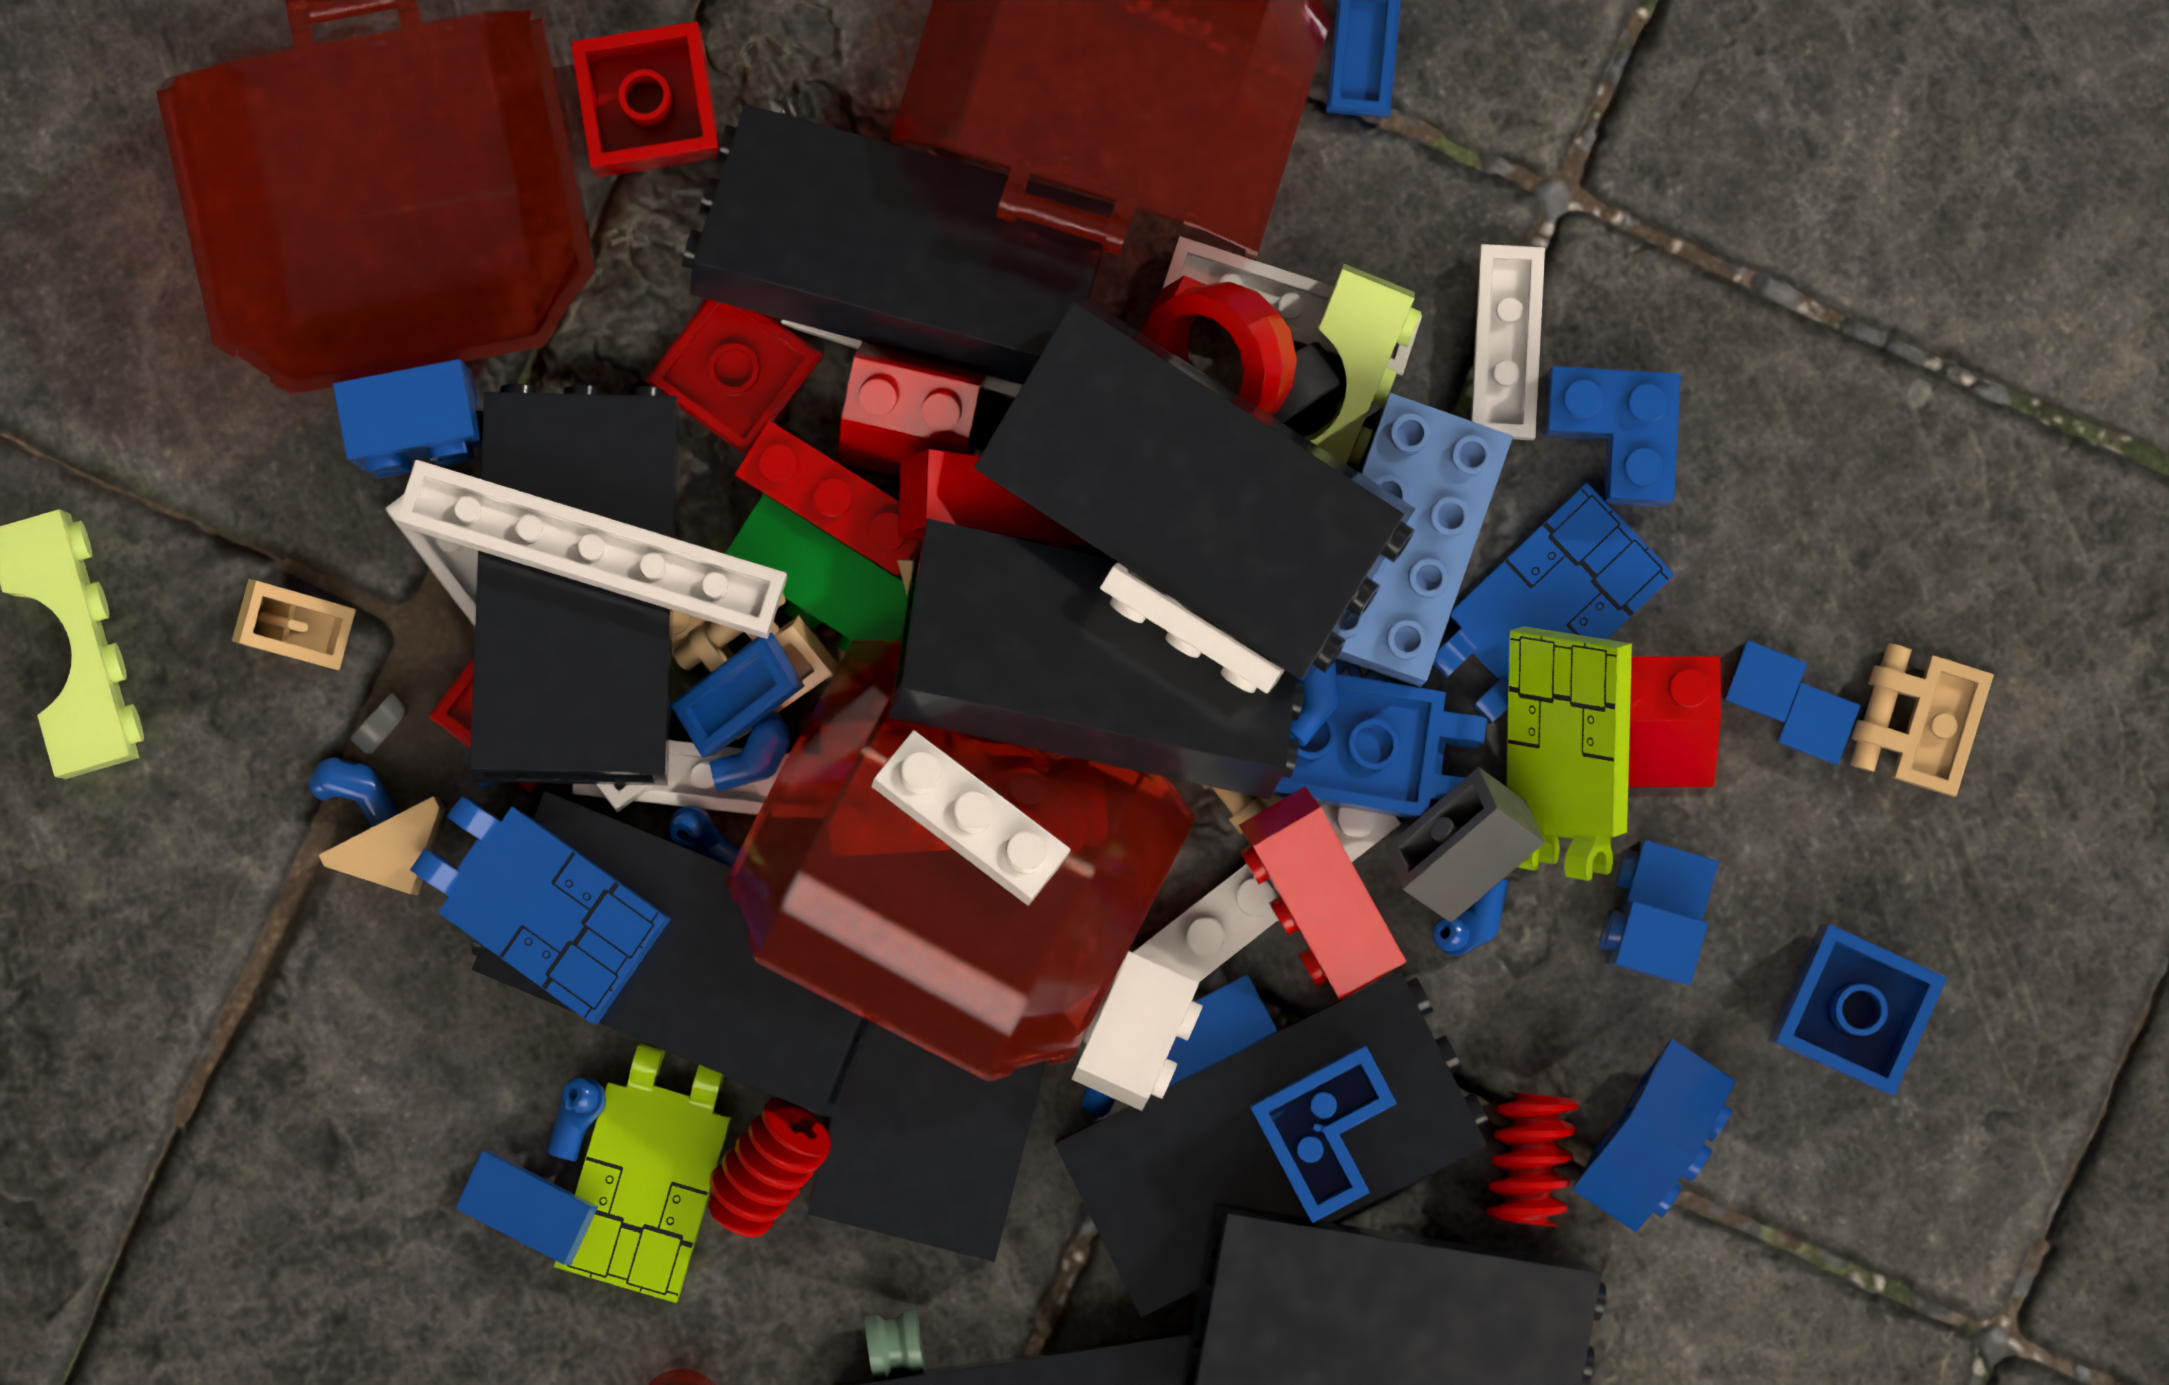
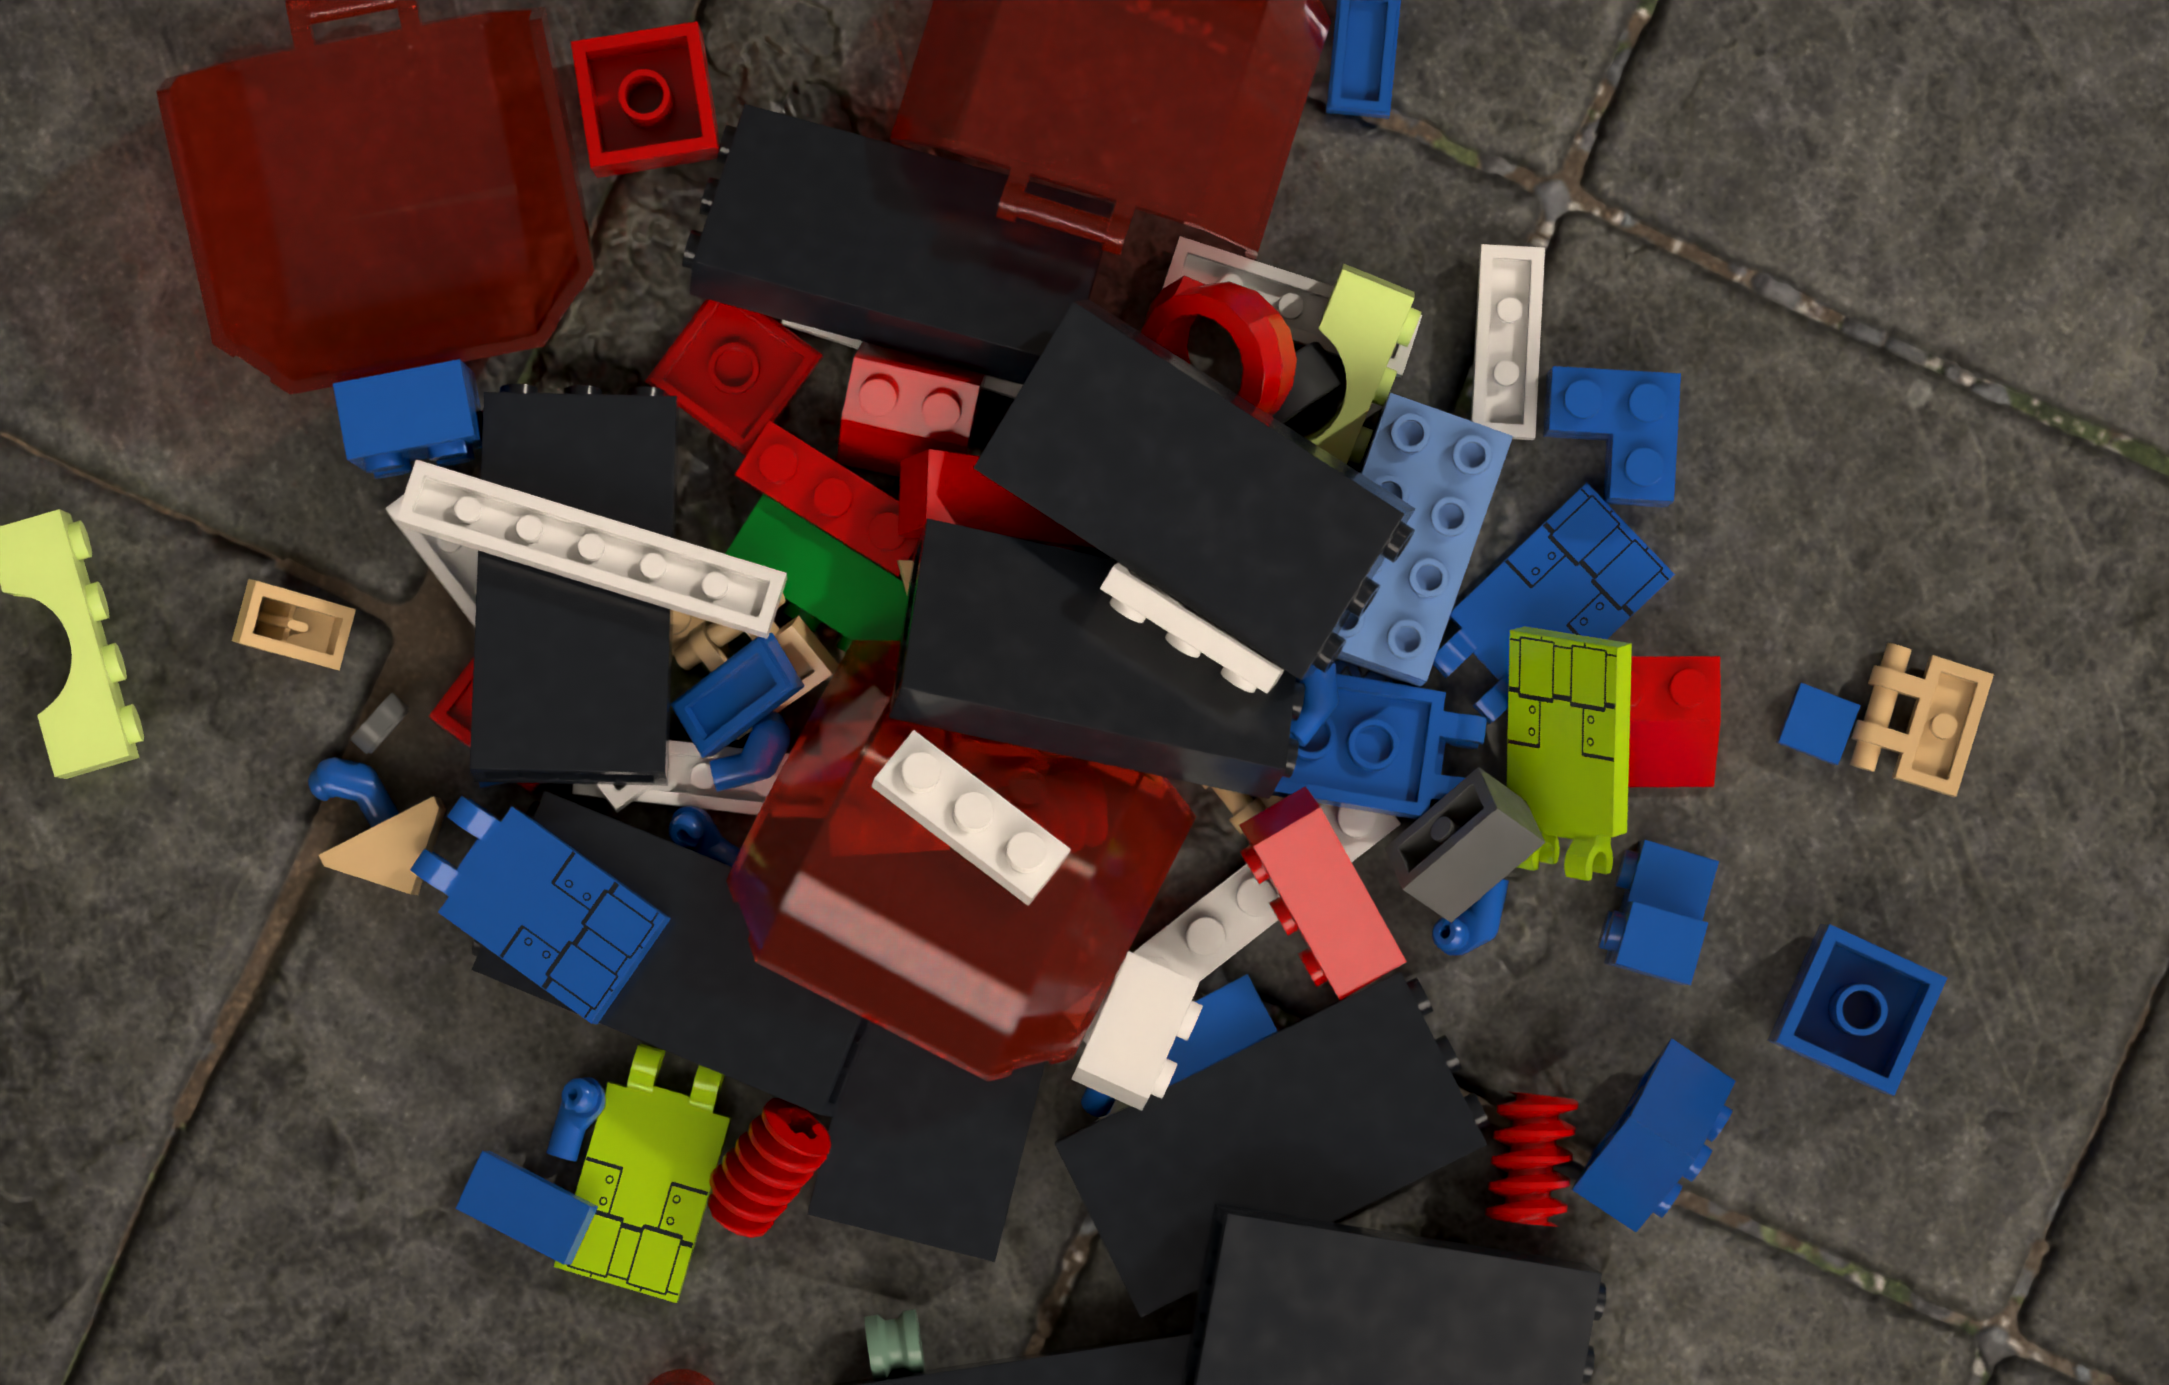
(1305, 1126): blue brick -> none
(1765, 681): blue tile -> none

